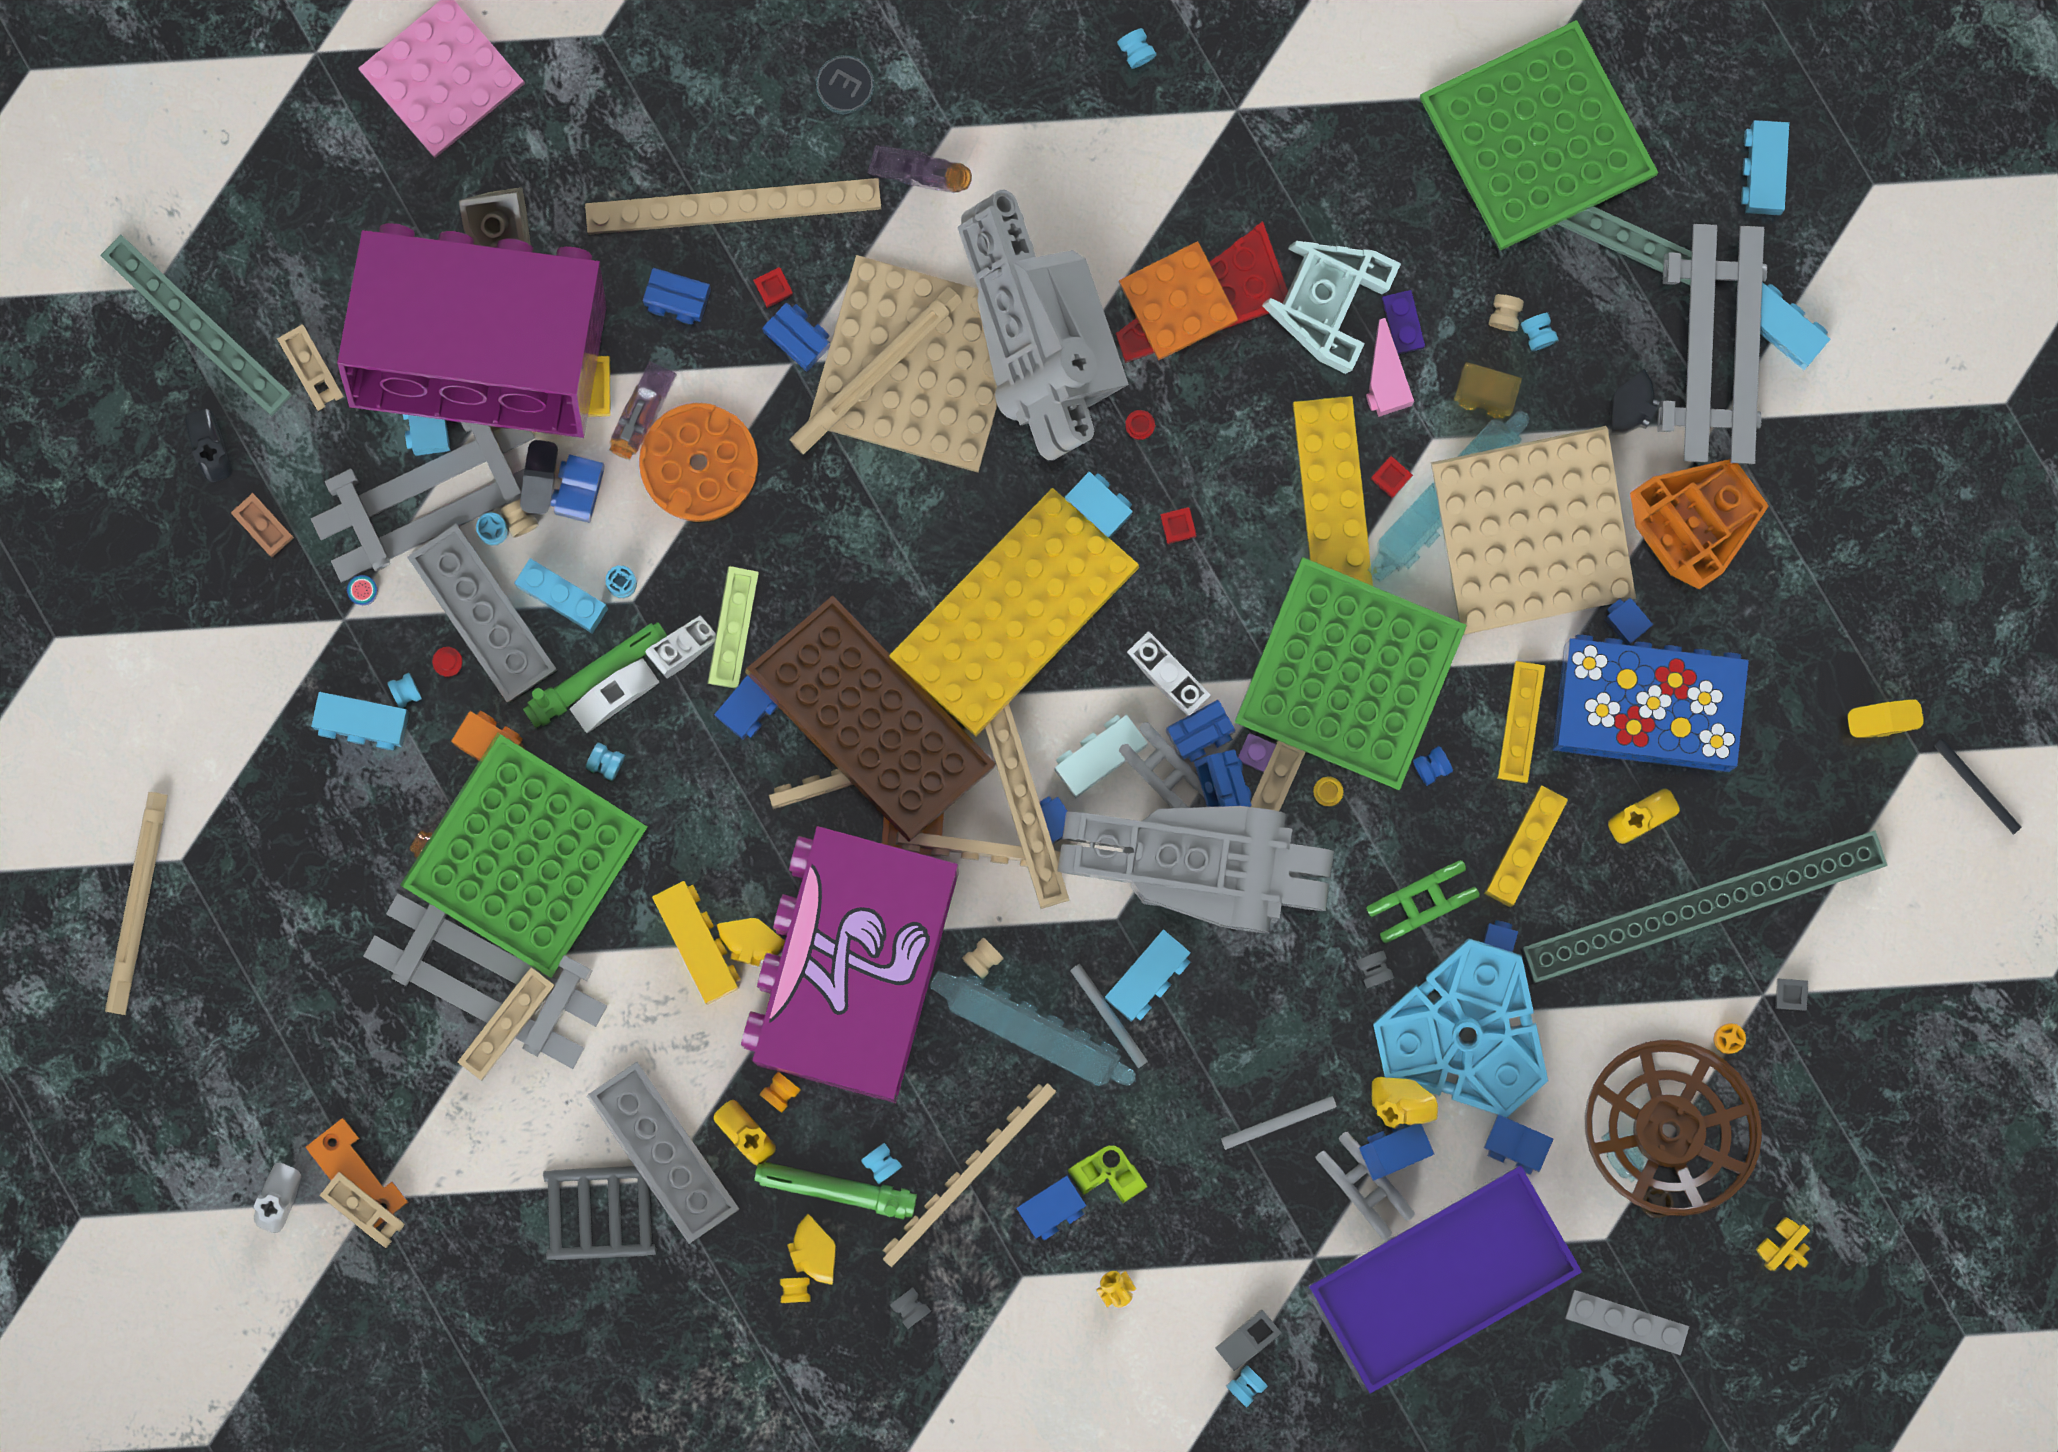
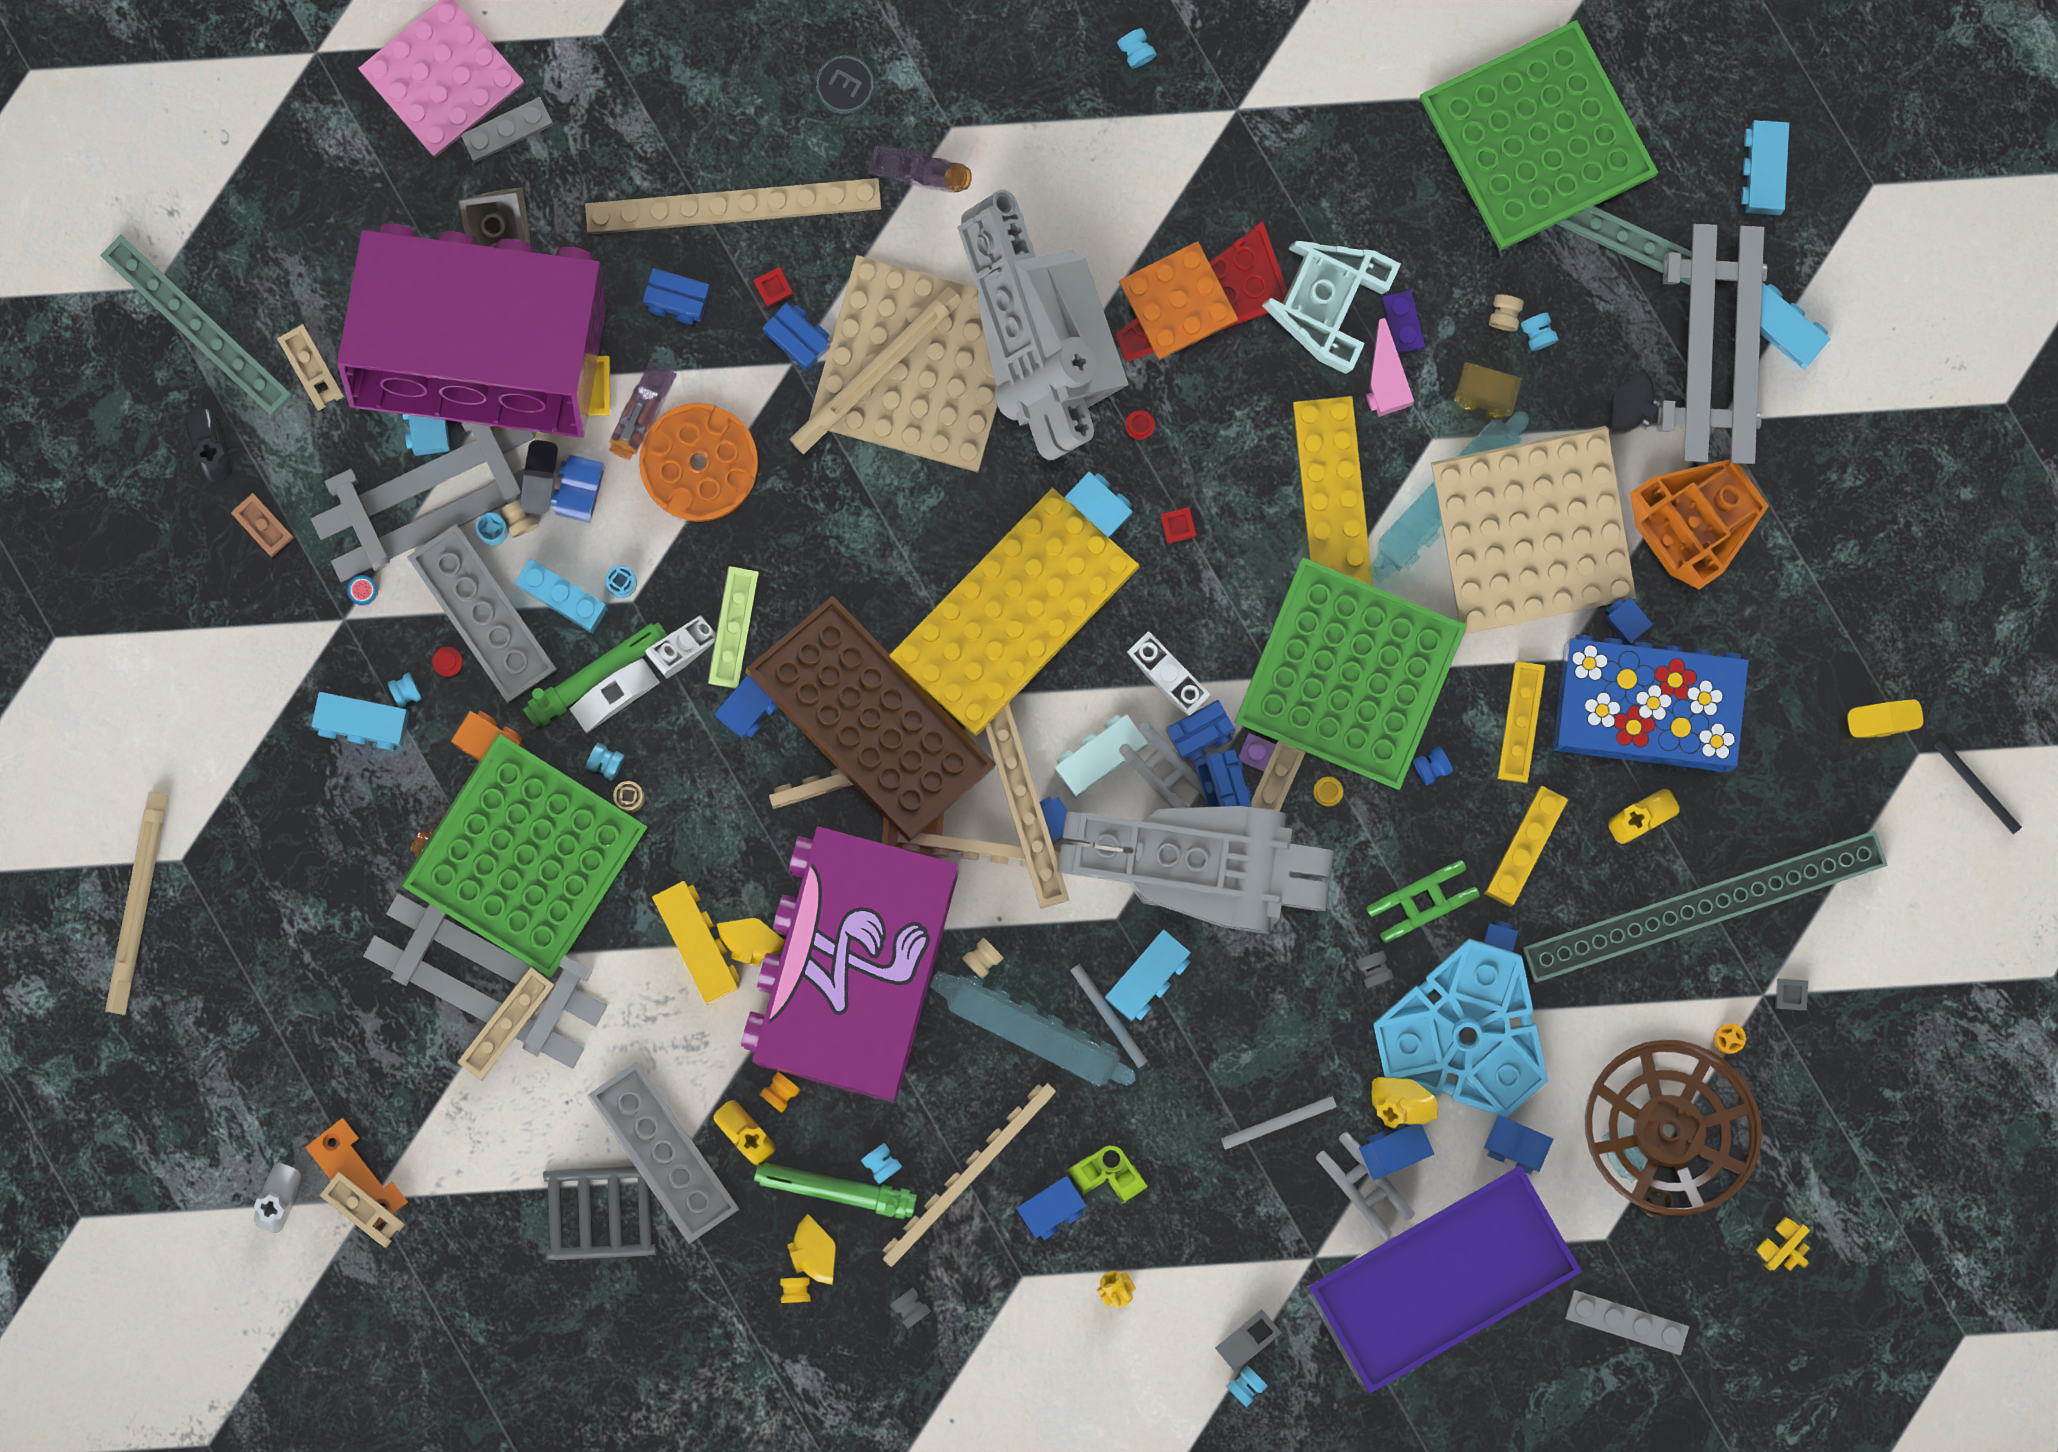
(506, 129): none -> light grey plate
(632, 800): none -> tan wheel
(1391, 477): red plate -> none

